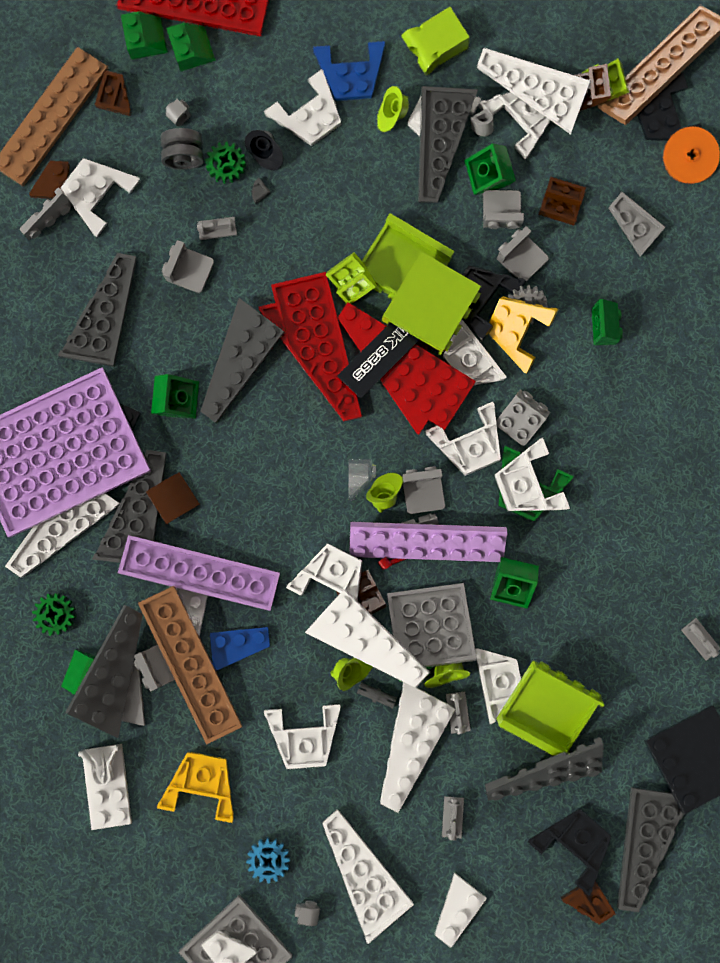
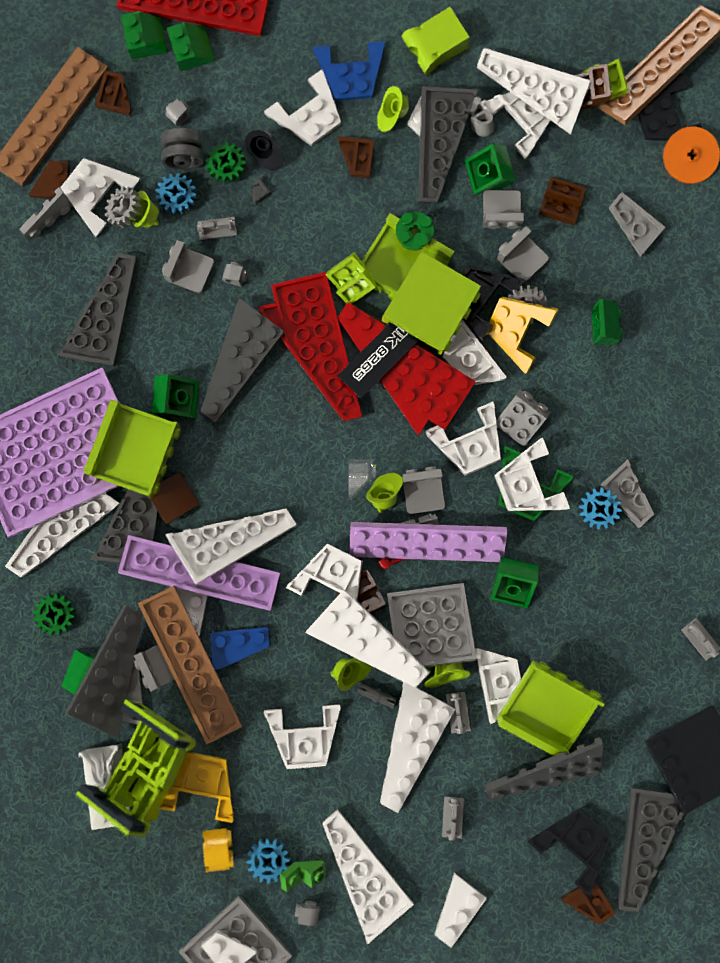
(123, 207): none -> light grey gear
(132, 449): none -> lime panel
(148, 212): none -> lime piece
(151, 788): none -> lime container
(170, 187): none -> dark azure gear
(216, 850): none -> yellow brick
(218, 545): none -> white wing
(235, 274): none -> light grey plate
(308, 872): none -> bright green slope
(357, 155): none -> reddish brown wing
(411, 220): none -> green plate
(593, 513): none -> dark azure gear
(628, 491): none -> light grey wing

